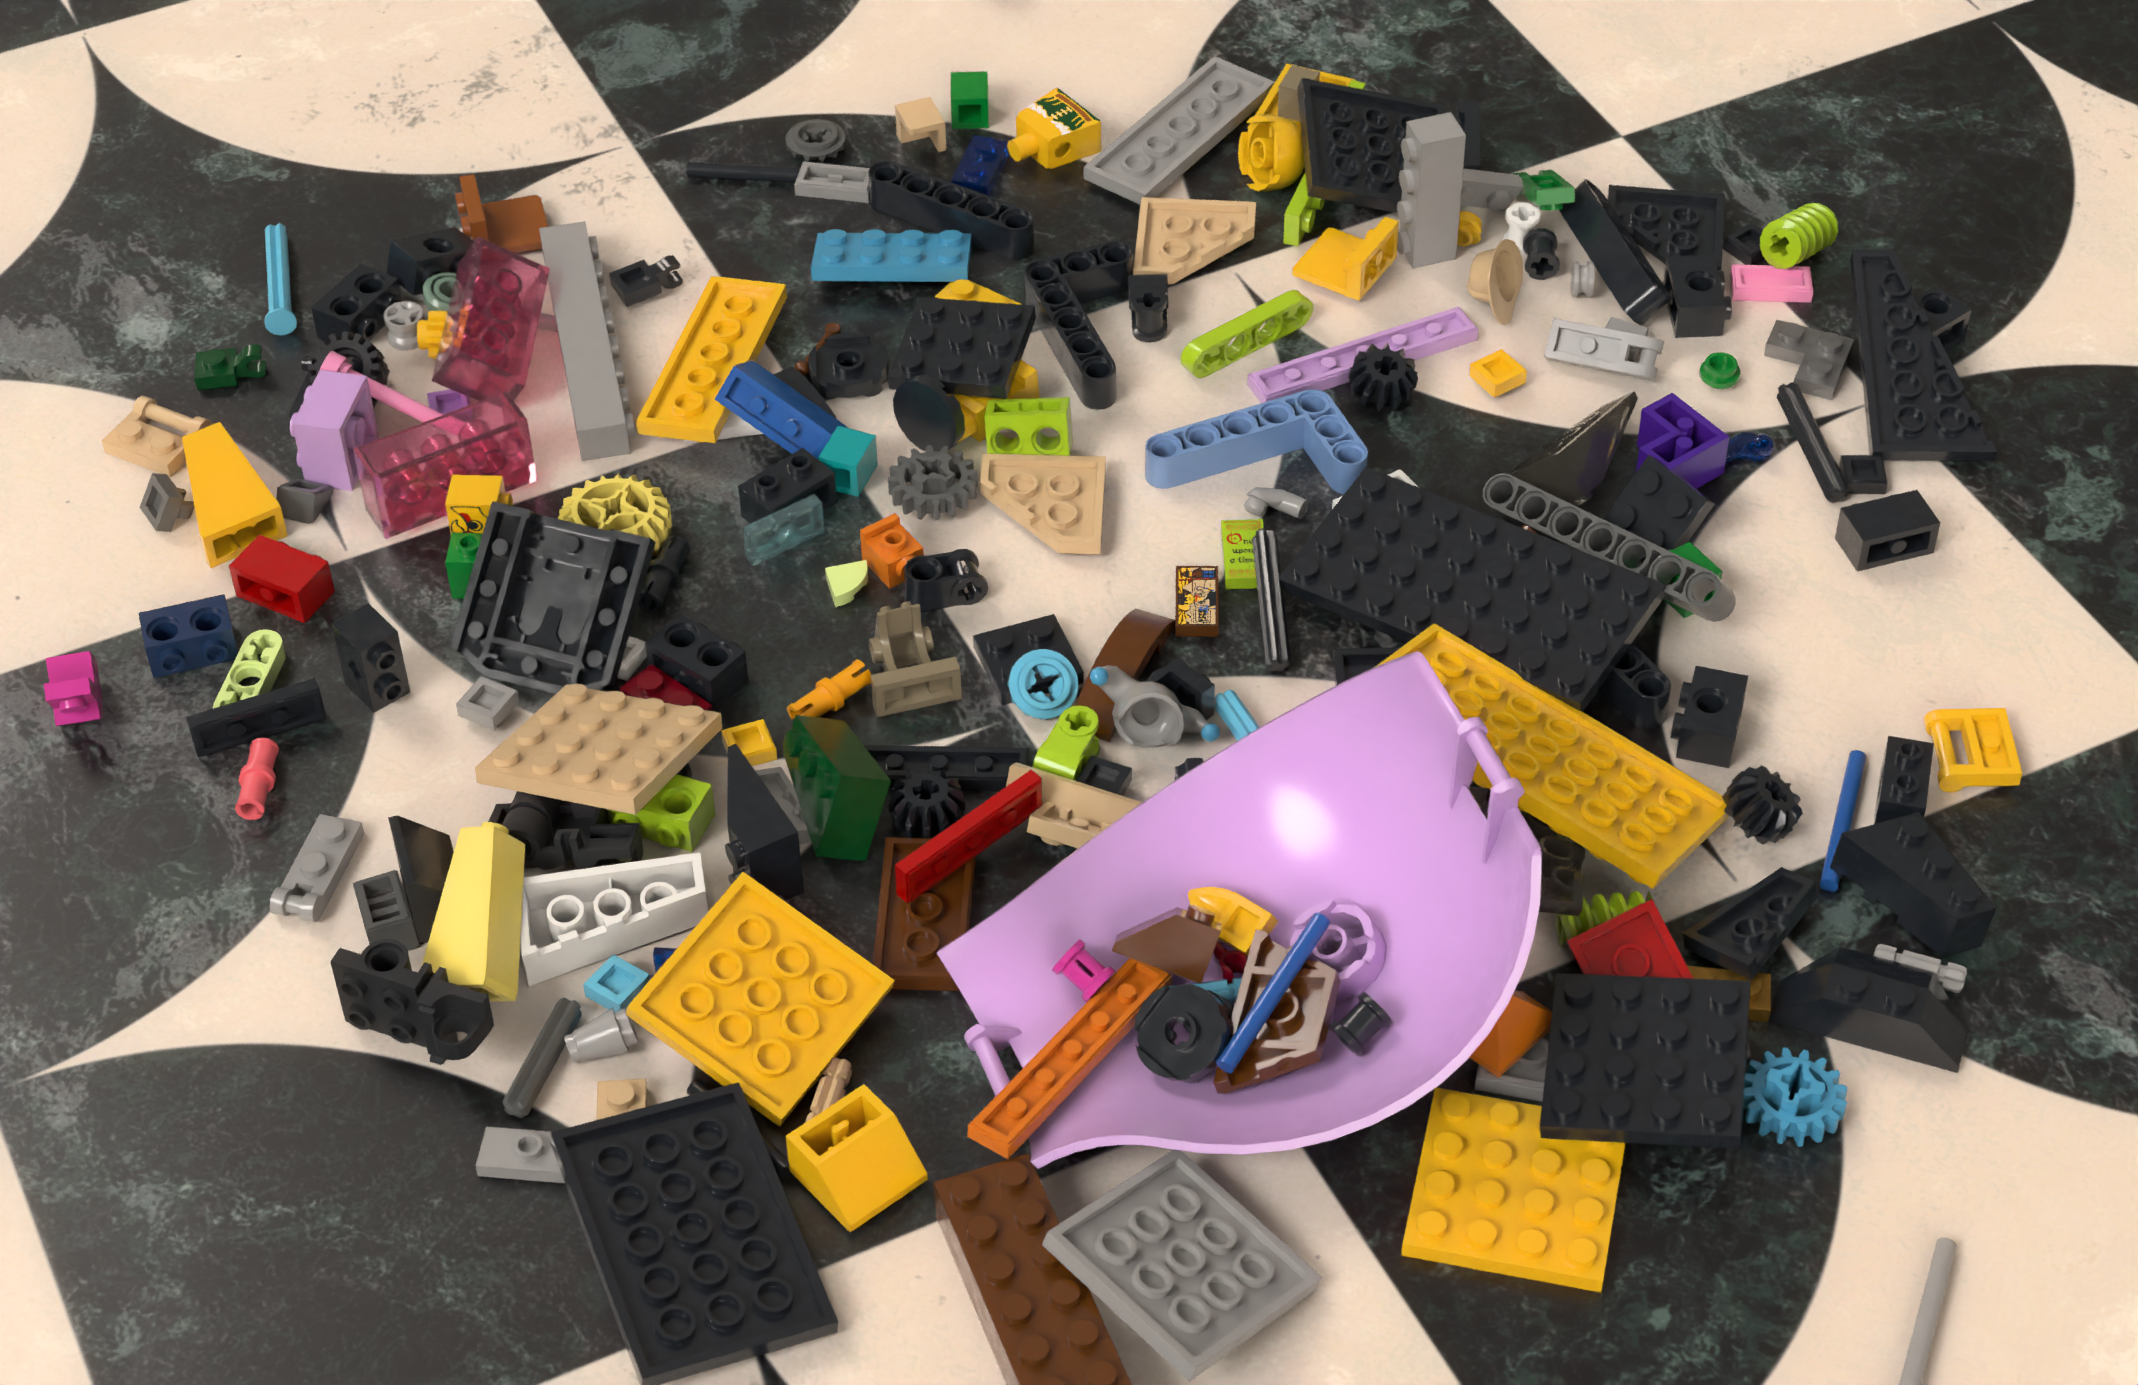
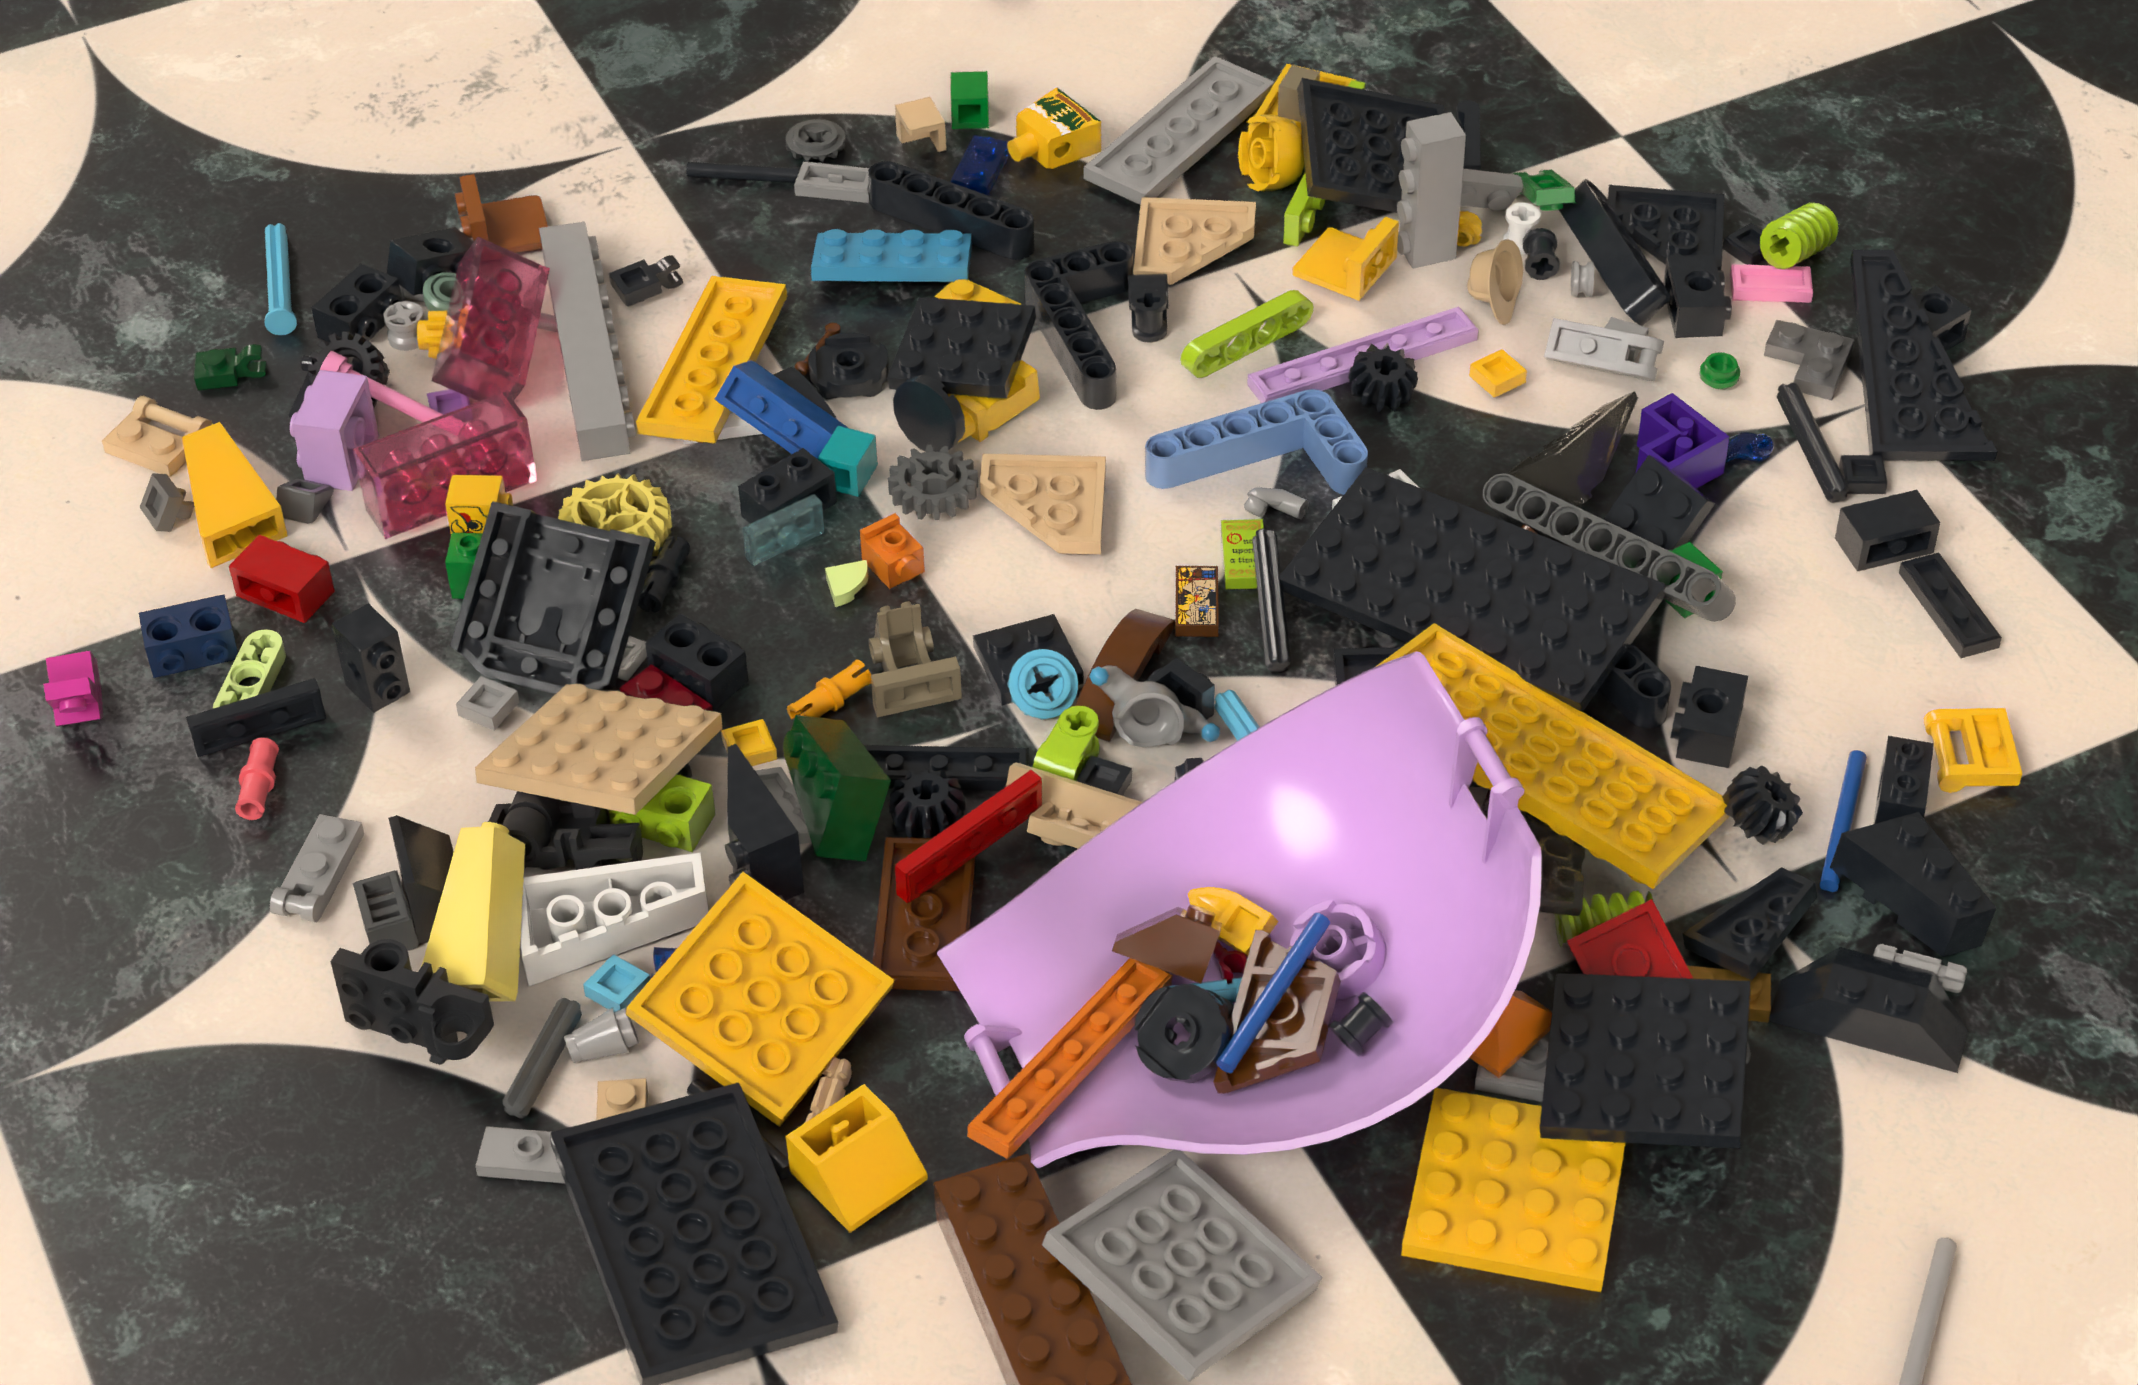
(940, 580): black piece -> none
(1027, 419): lime brick -> none
(1078, 958): dark pink bush -> none
(1816, 1103): dark azure gear -> none
(1950, 605): none -> black tile

